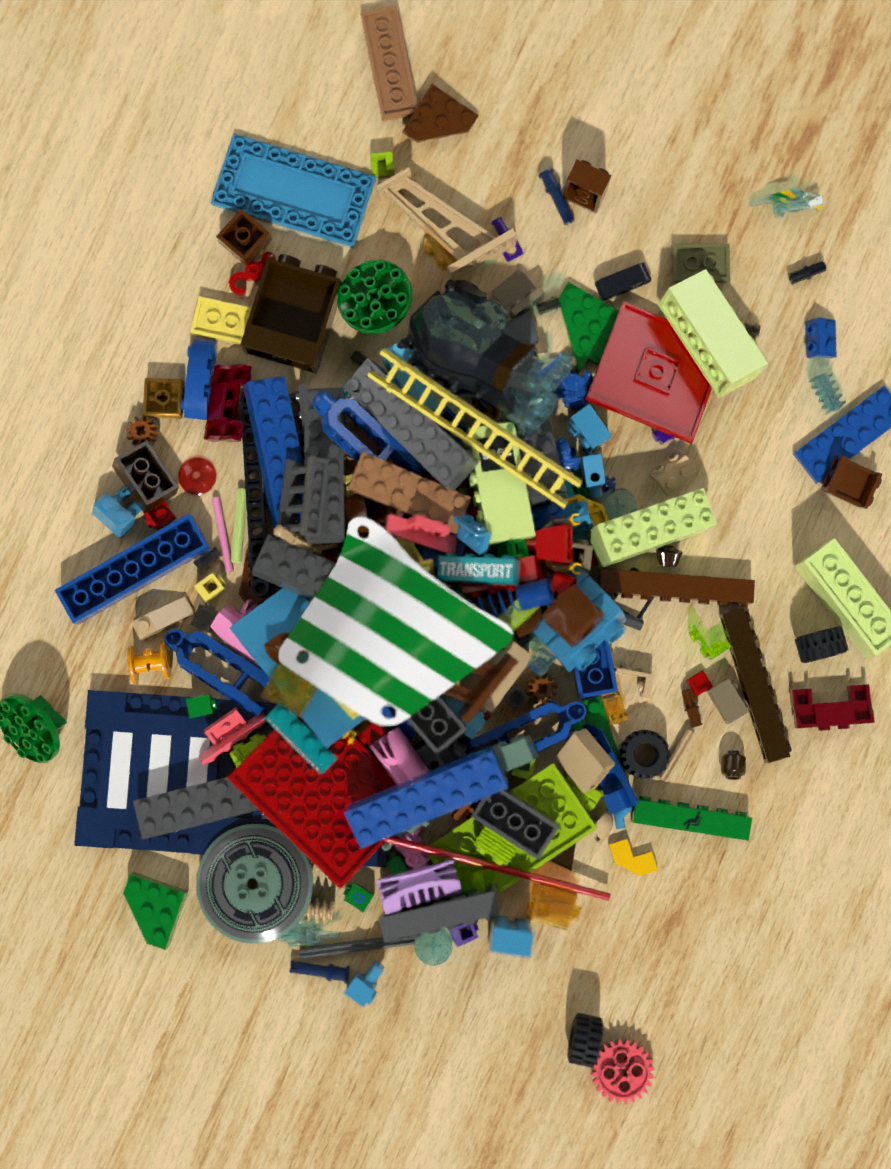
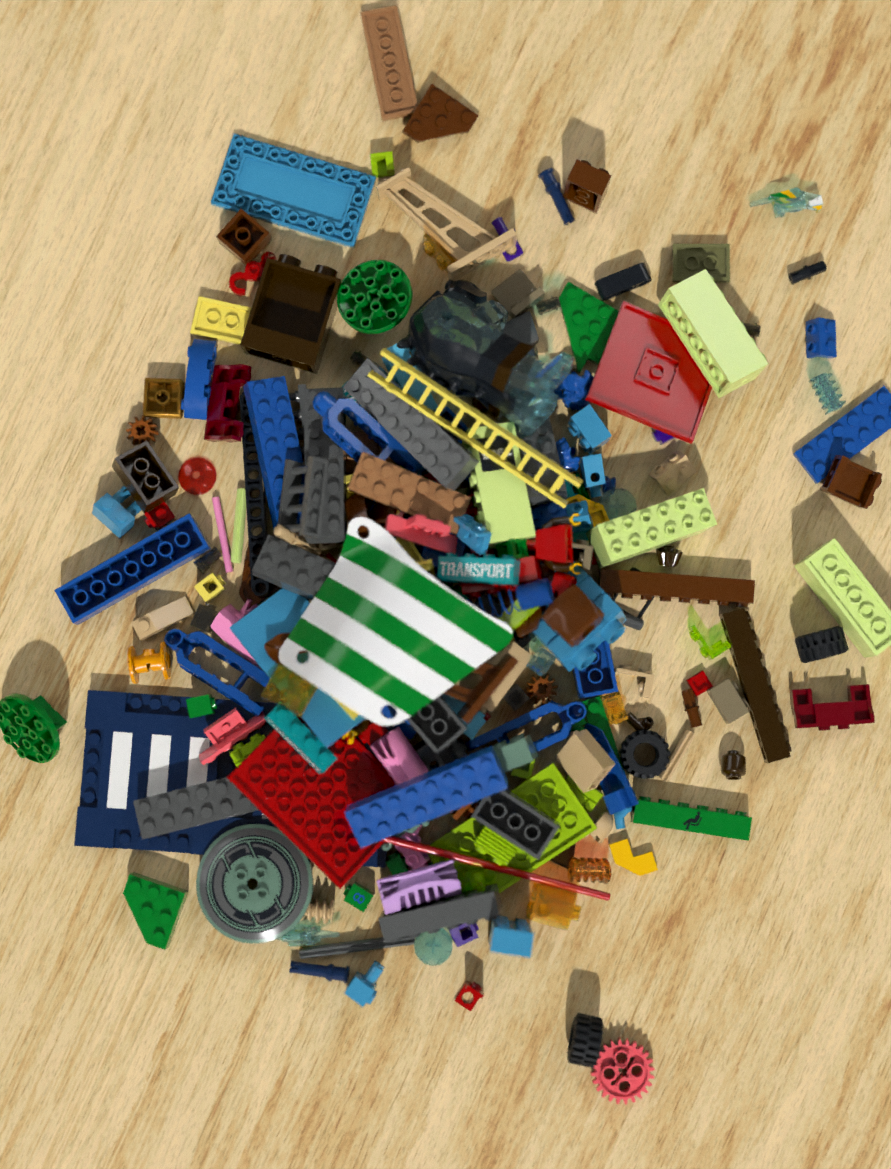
(473, 988): none -> red bracket
(587, 868): none -> clear orange piece
(640, 723): none -> dark brown arm

